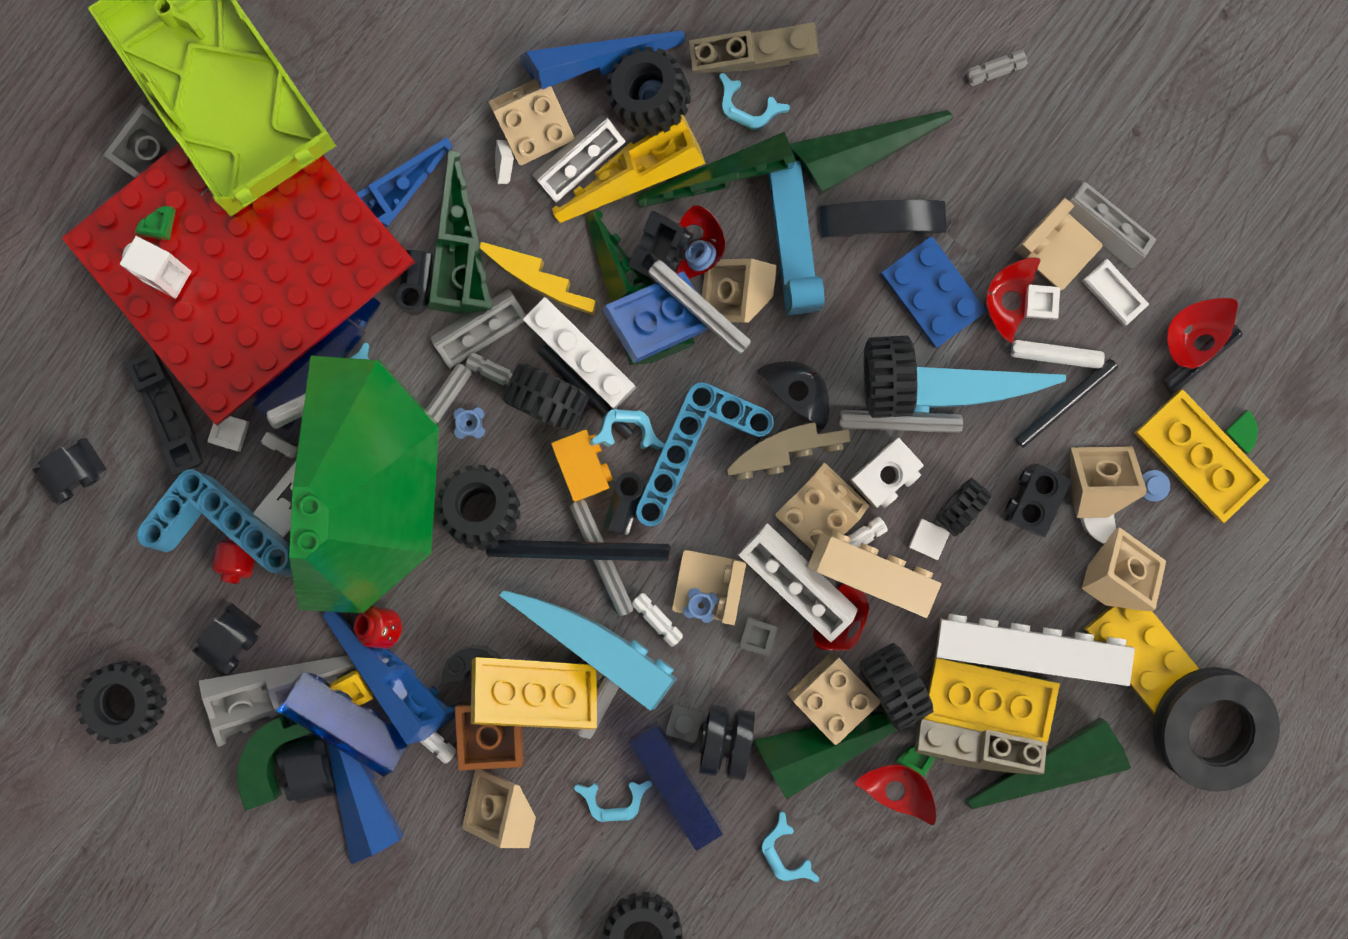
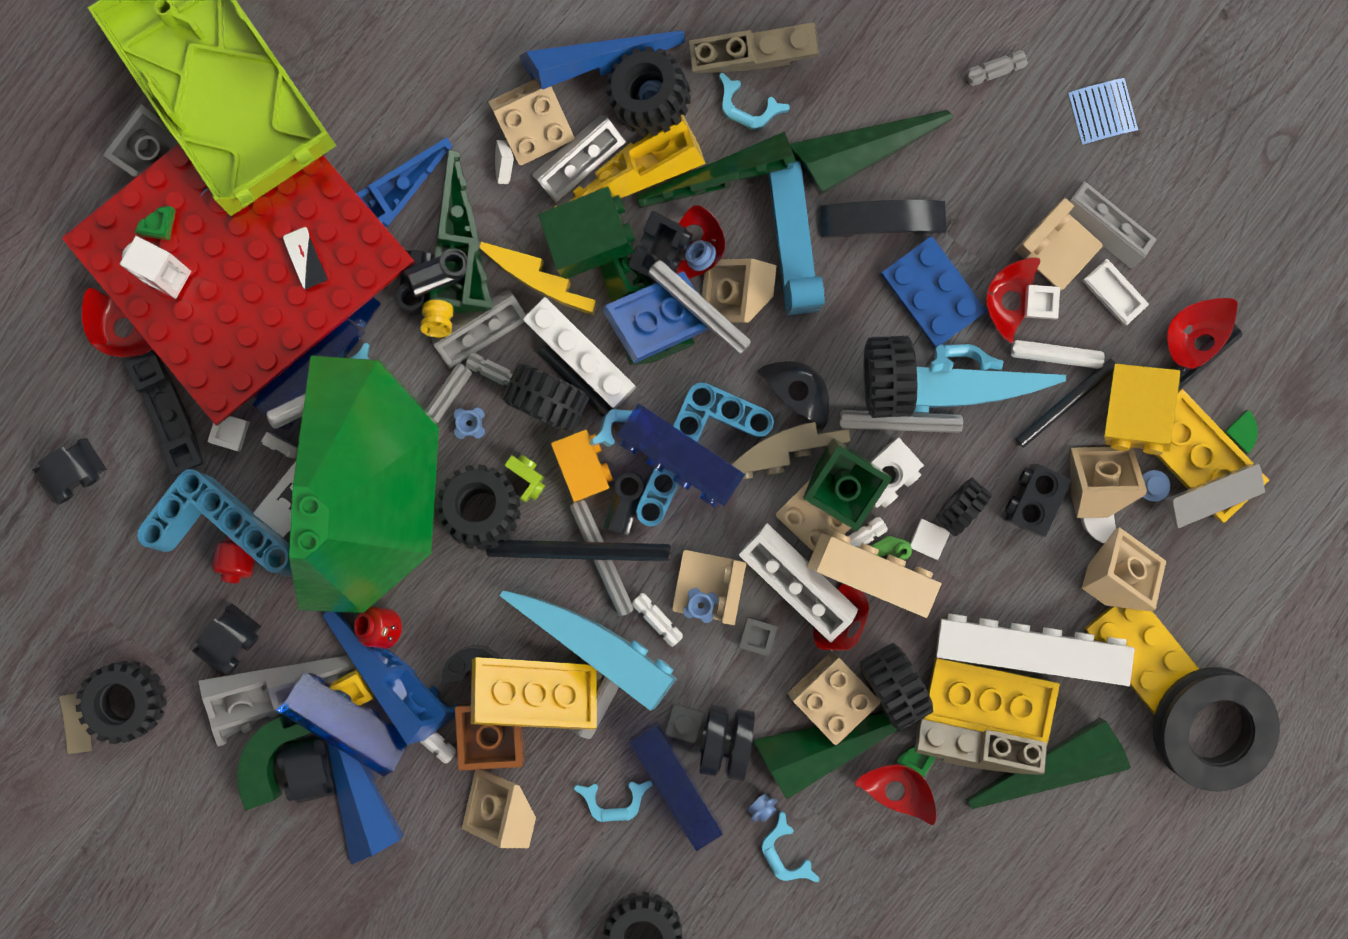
(76, 737): none -> dark tan sticker
(98, 322): none -> red piece
(304, 258): none -> sticker
(434, 274): none -> black piece
(437, 318): none -> yellow wheel
(525, 468): none -> lime bracket
(587, 232): none -> dark green brick
(681, 455): none -> clear blue brick
(762, 808): none -> medium blue plate
(846, 484): none -> dark green slope
(893, 546): none -> bright green arm
(963, 350): none -> medium azure helmet
(1103, 110): none -> light blue sticker
(1142, 408): none -> yellow brick
(1216, 495): none -> light grey slope

